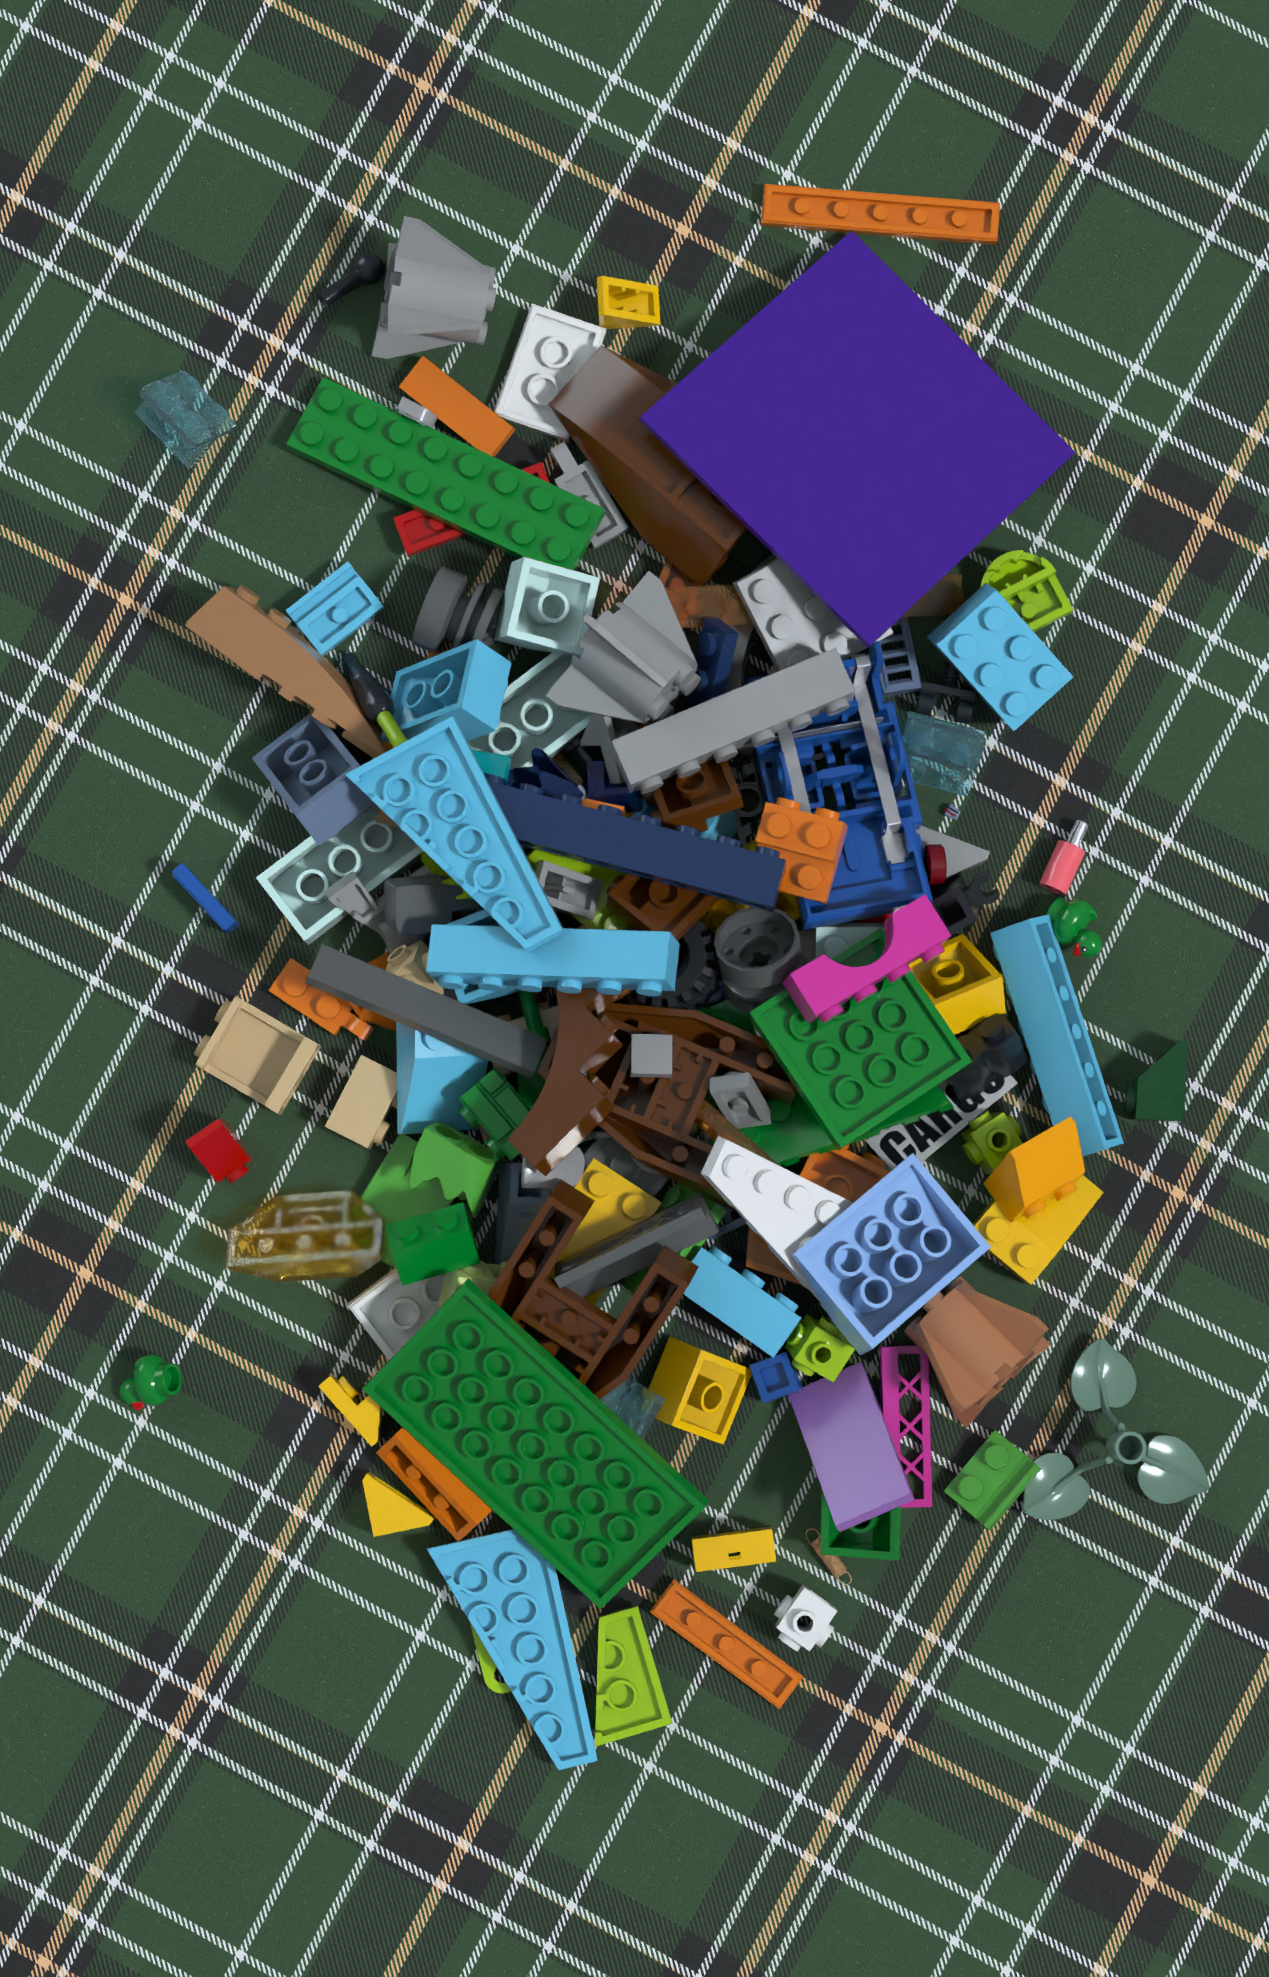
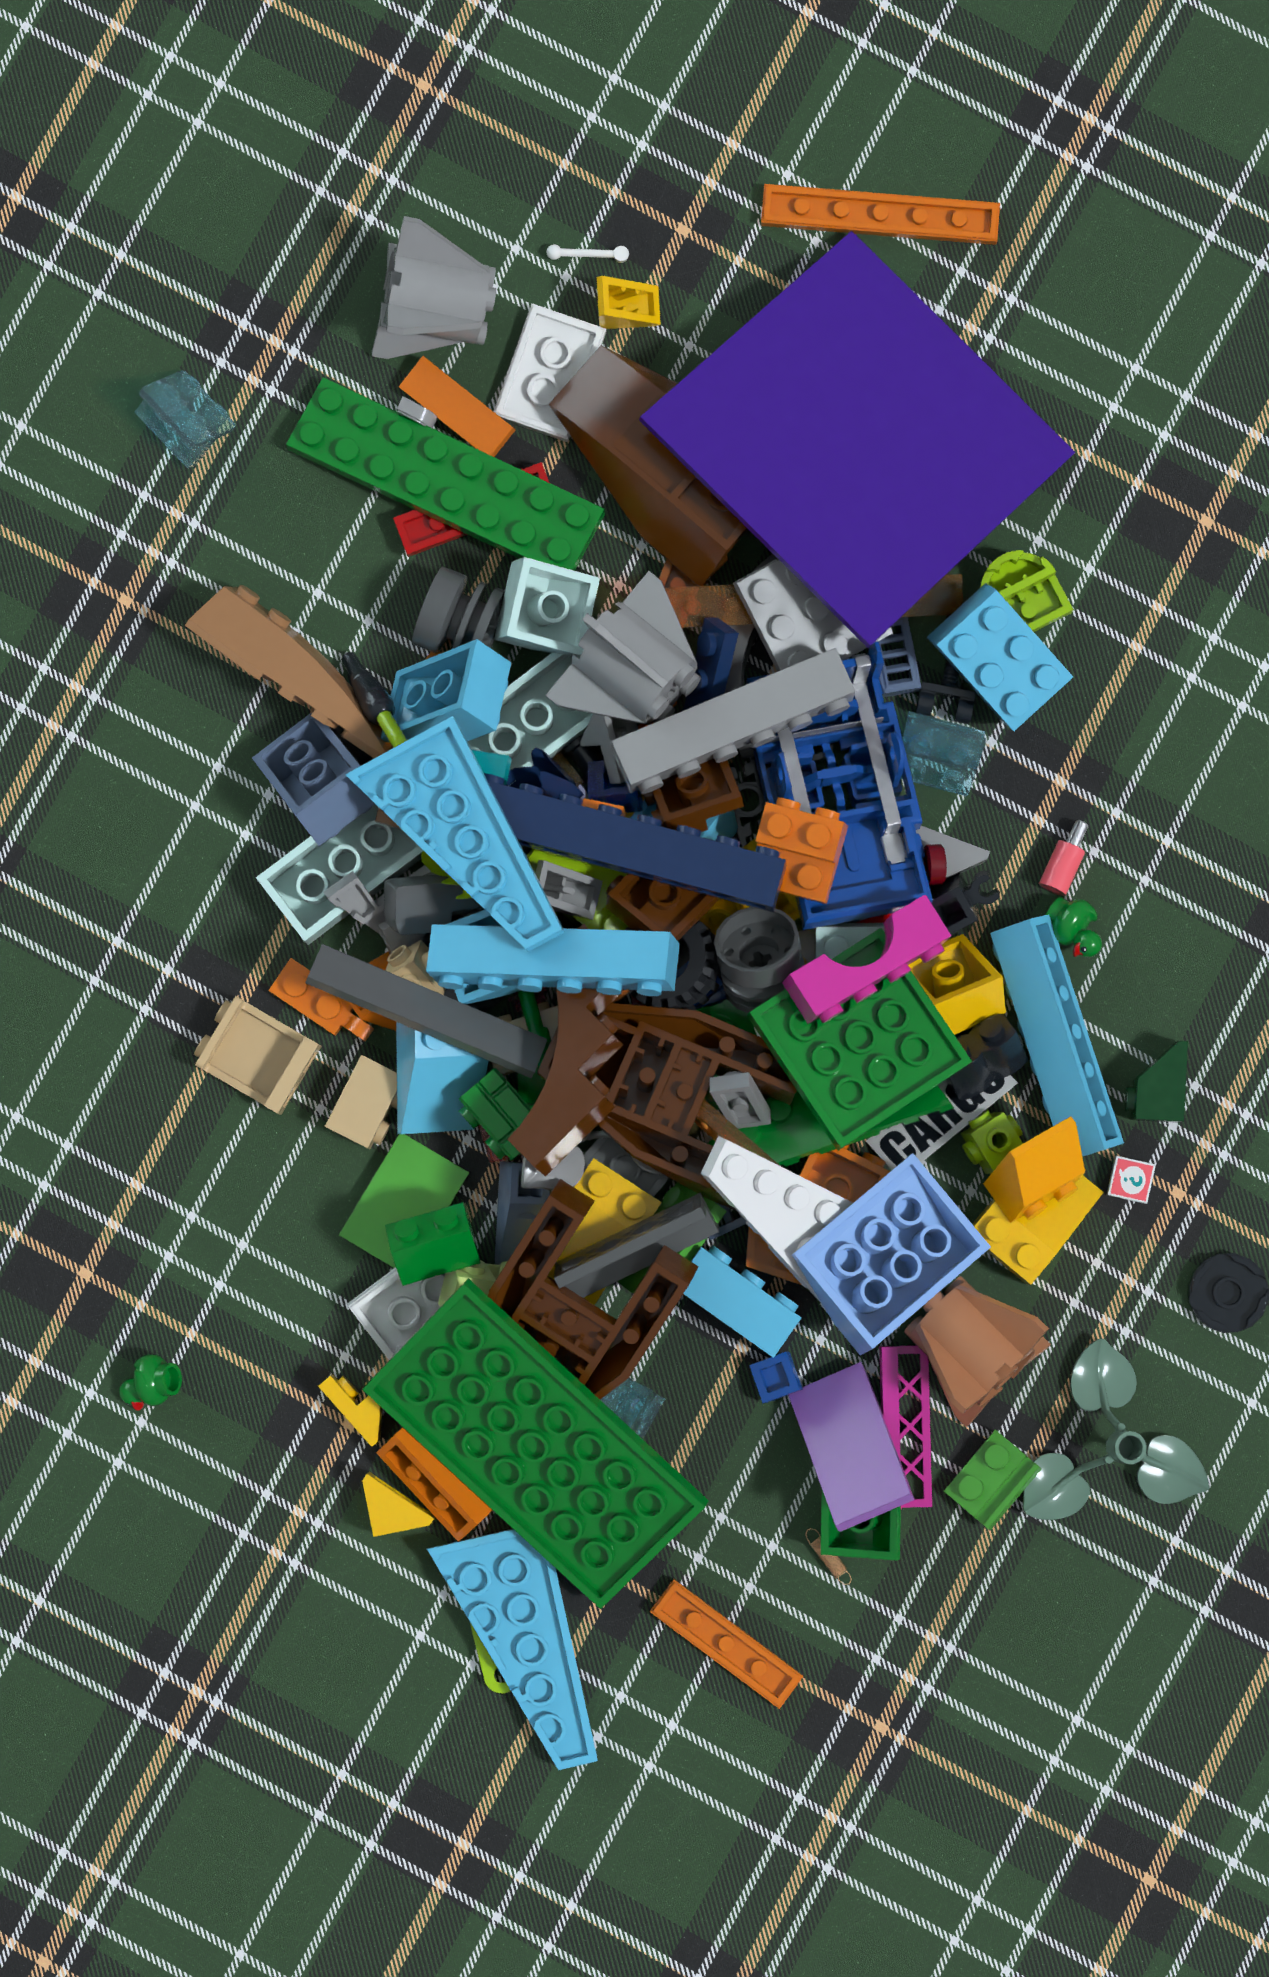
(205, 898): blue tile -> none
(221, 1152): red slope -> none
(307, 1238): clear yellow wedge -> none
(335, 609): medium azure plate -> none
(366, 270): black bar -> none
(459, 1162): bright green piece -> none
(585, 483): light grey plate -> none
(619, 254): none -> white hinge
(627, 1679): lime wing -> none
(651, 1055): light grey tile -> none
(699, 1390): yellow slope -> none
(754, 1545): yellow piece -> none
(808, 1604): white brick -> none
(818, 1347): lime brick -> none
(951, 812): sand blue piece -> none
(1131, 1179): none -> tile
(1228, 1293): none -> black tile

